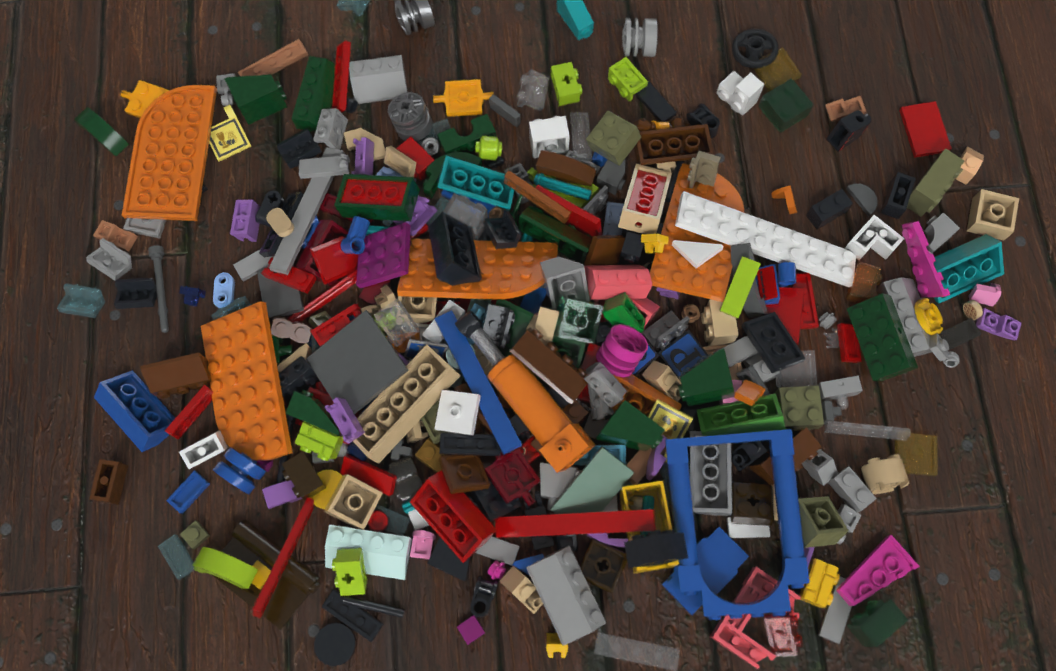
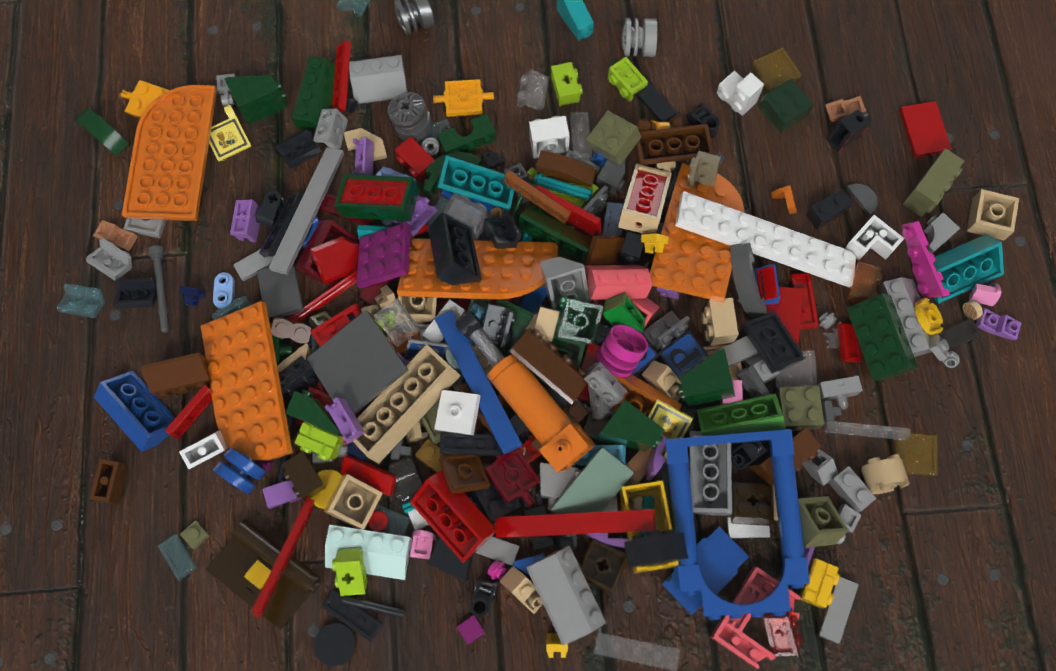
(188, 492): blue tile -> none
(225, 567): lime arch -> none
(276, 61): nougat tile -> none
(280, 222): tan tile -> none
(295, 279): red plate -> none
(324, 166): light grey hinge -> none
(355, 235): blue piece -> none
(399, 162): tan tile -> none
(488, 147): lime head -> none
(505, 110): dark grey tile -> none
(695, 312): medium nougat plate -> none
(697, 252): white tile -> none
(740, 287): lime tile -> none
(749, 392): orange tile -> none
(755, 46): black wheel -> none
(786, 274): blue piece -> none
(877, 622): clear green brick -> none
(878, 570): dark pink wing -> none
(898, 195): black brick -> none
(970, 166): light nougat slope -> none

